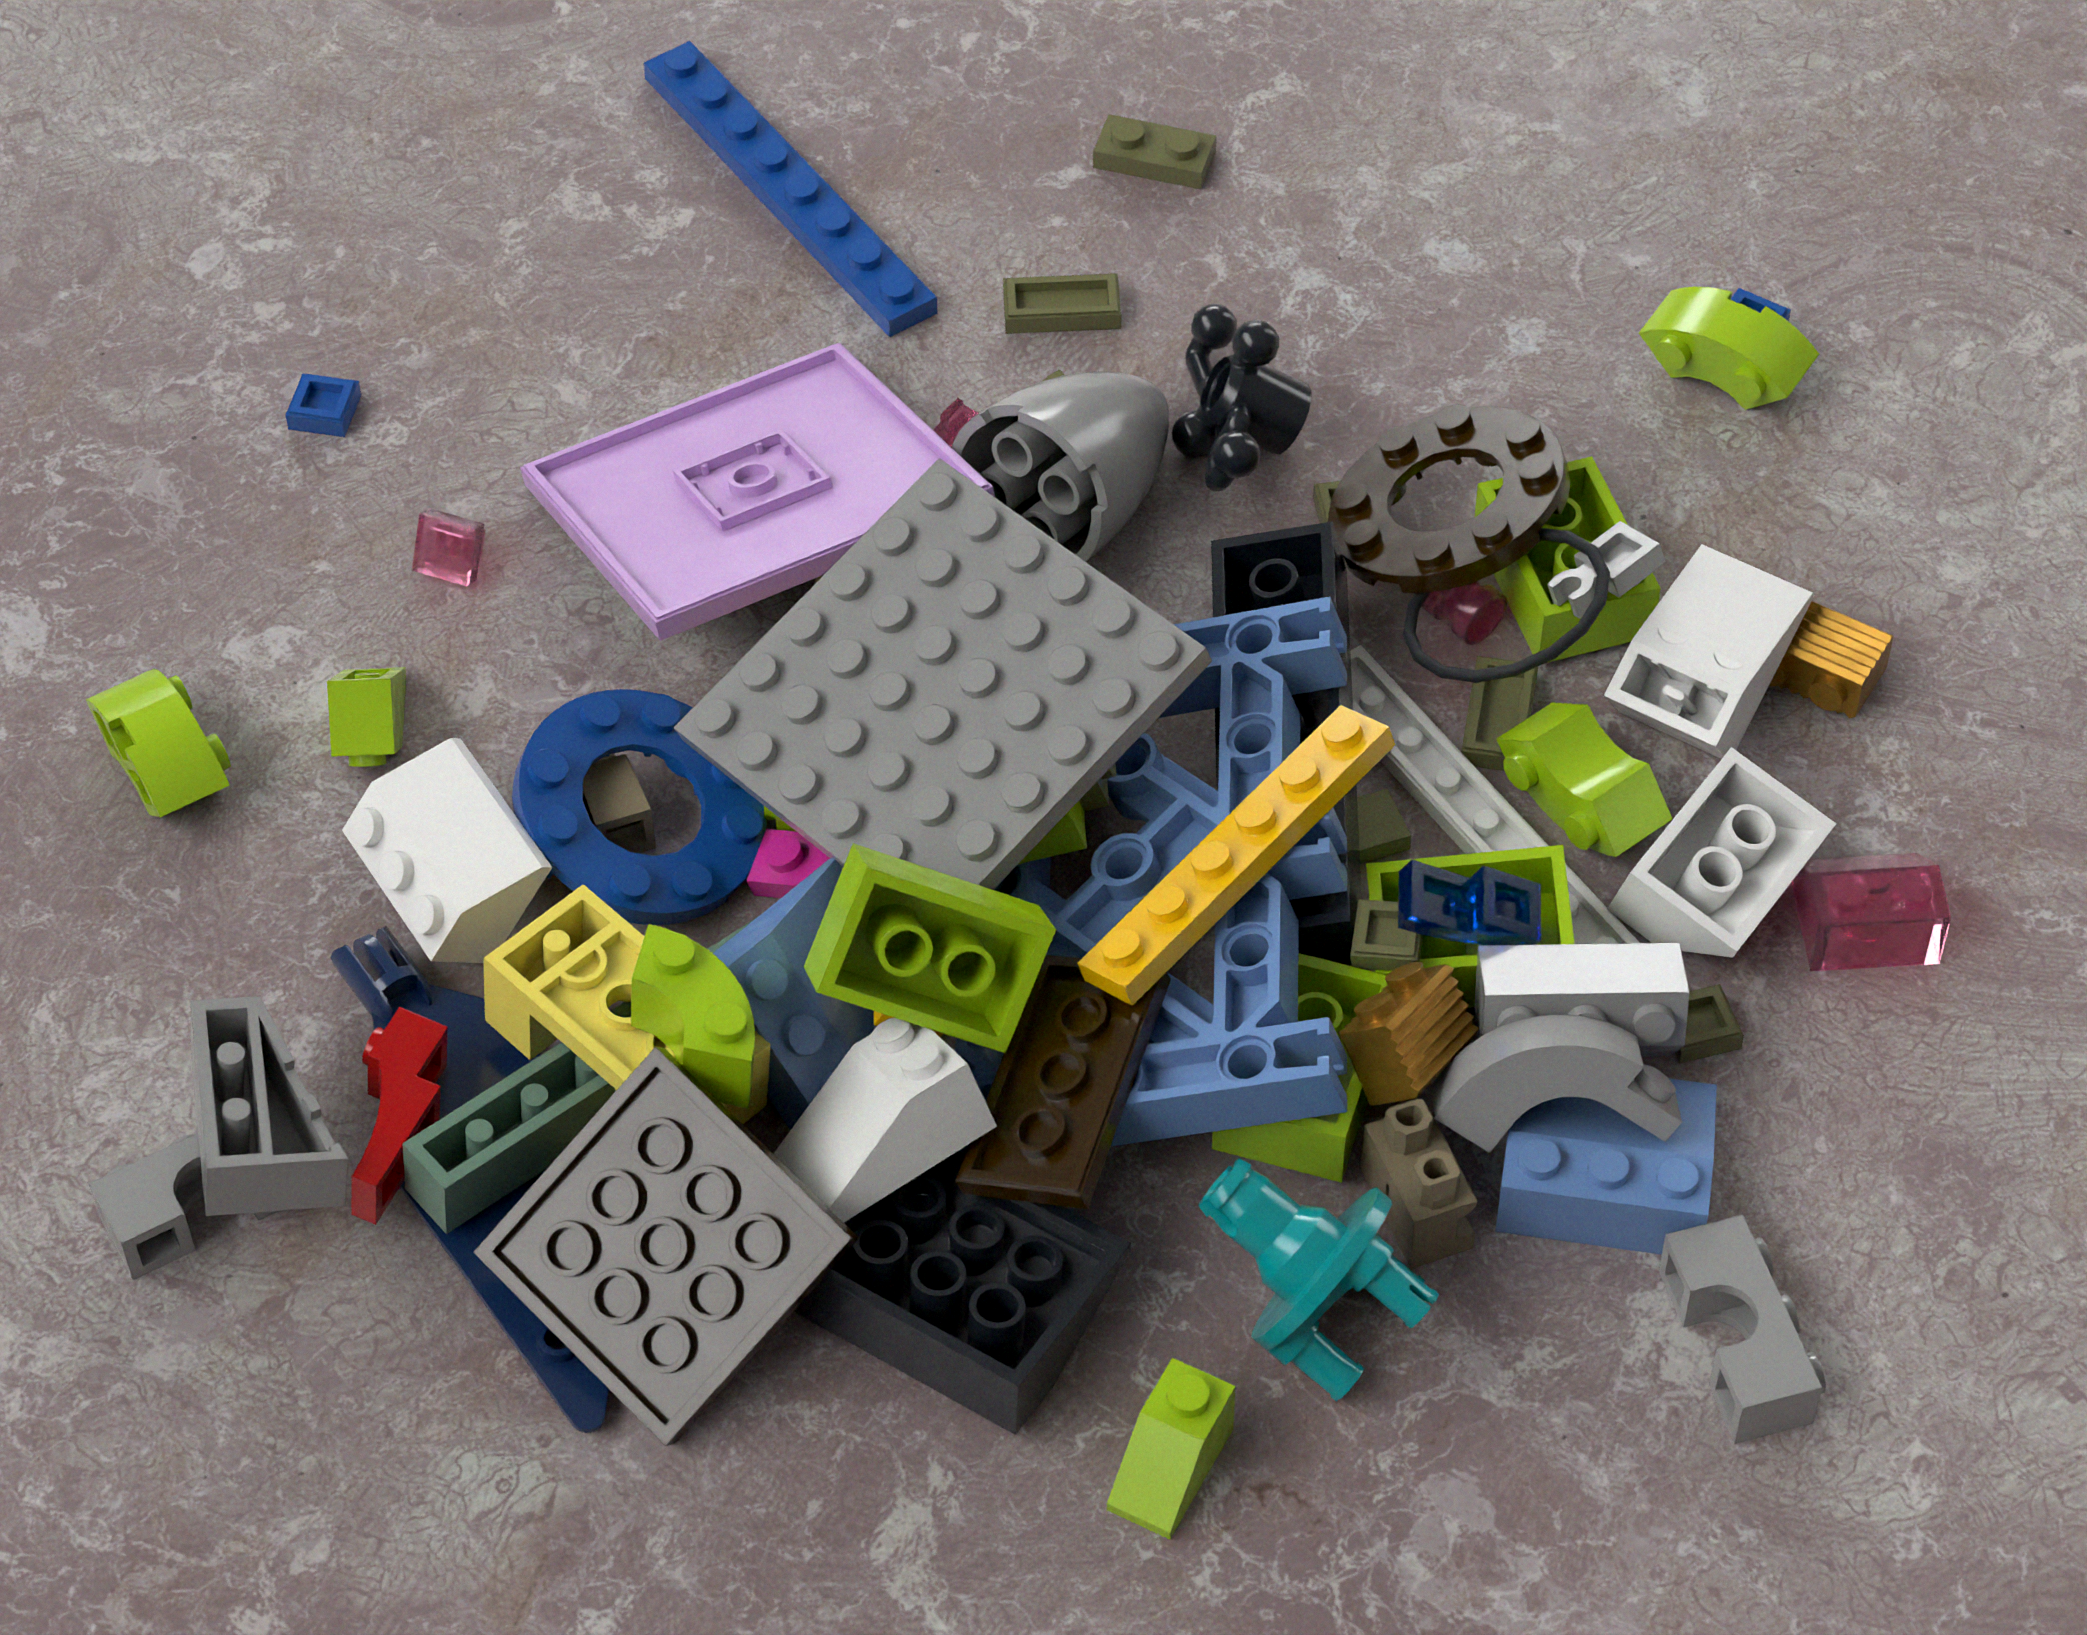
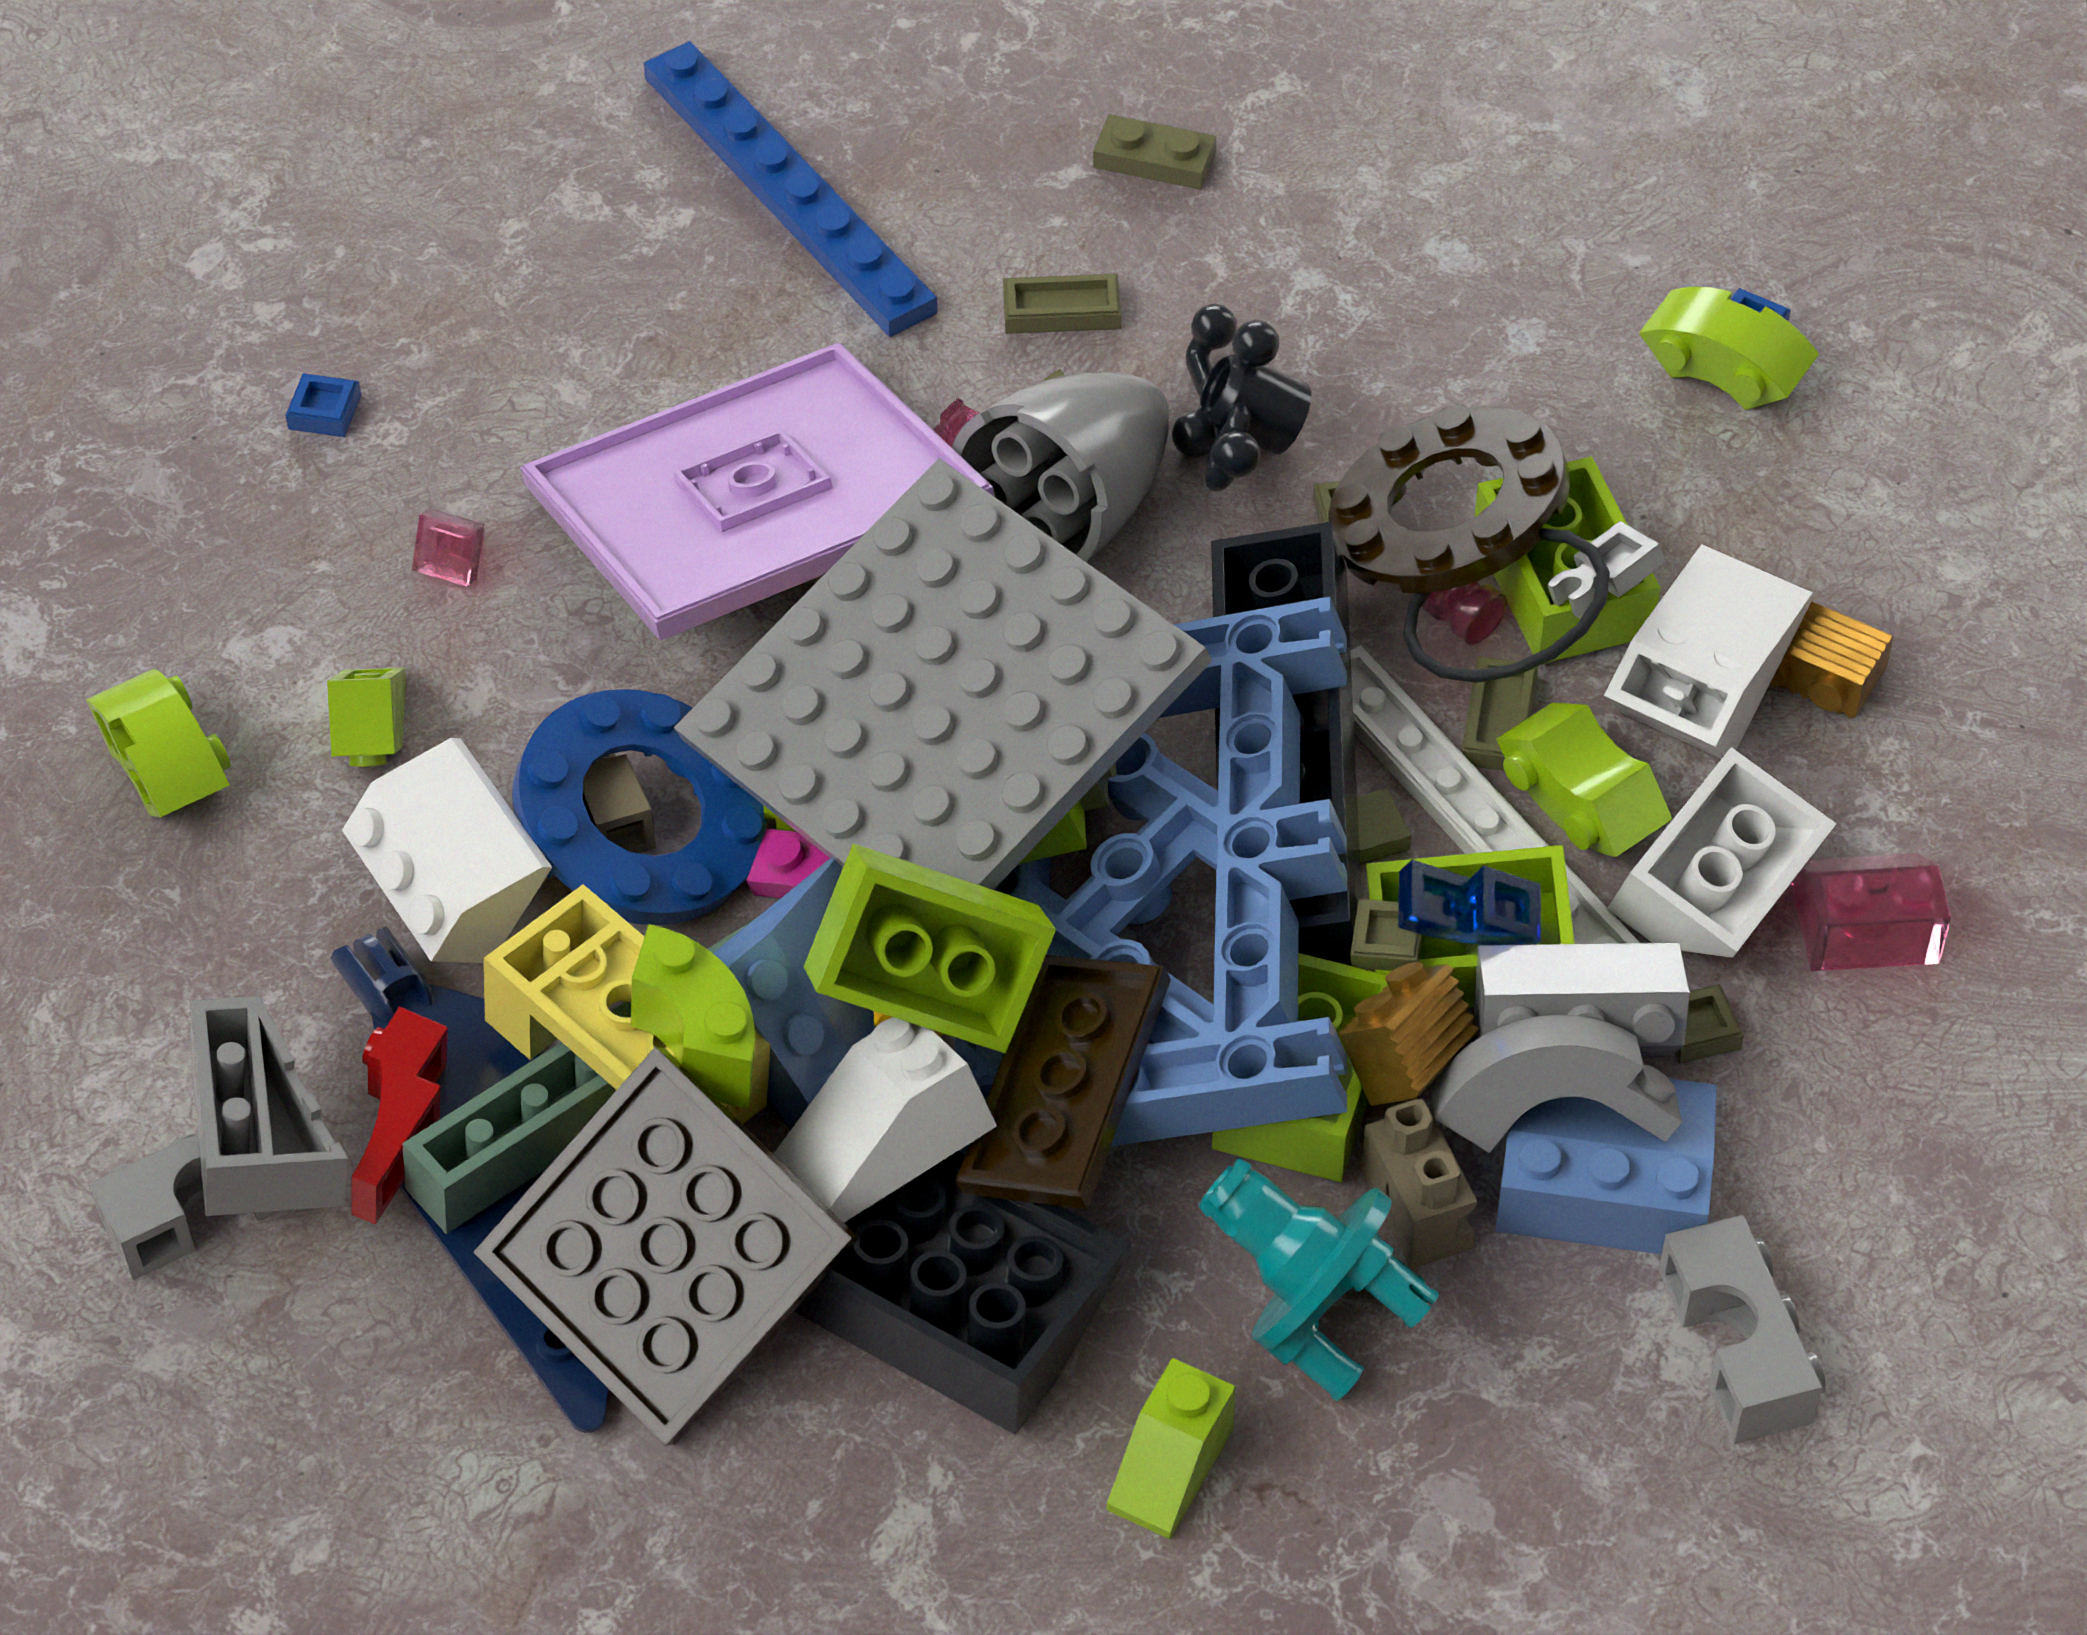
(1236, 855): yellow plate -> none

